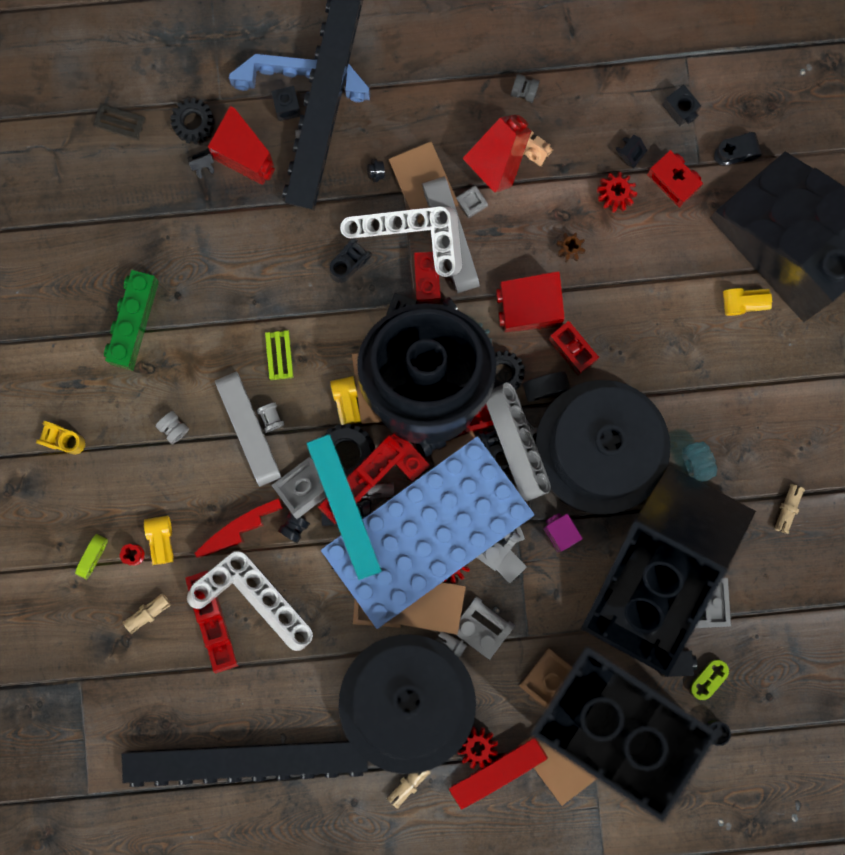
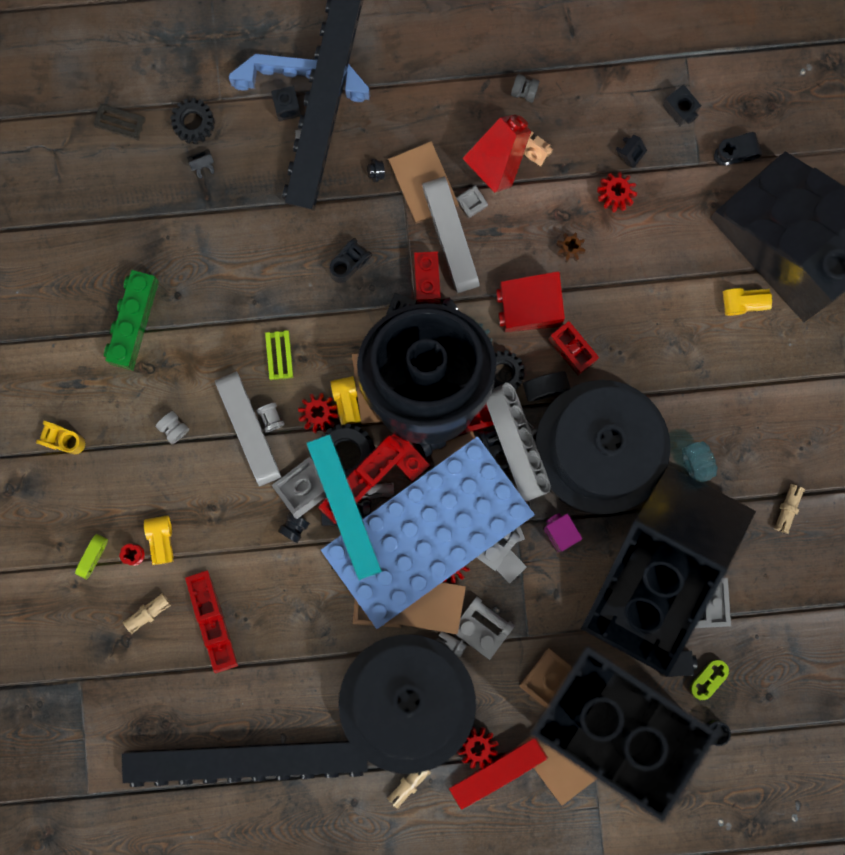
(232, 533): red slope -> none
(241, 149): red slope -> none
(254, 596): white beam -> none
(318, 404): none -> red gear
(410, 224): white beam -> none
(681, 189): red brick -> none

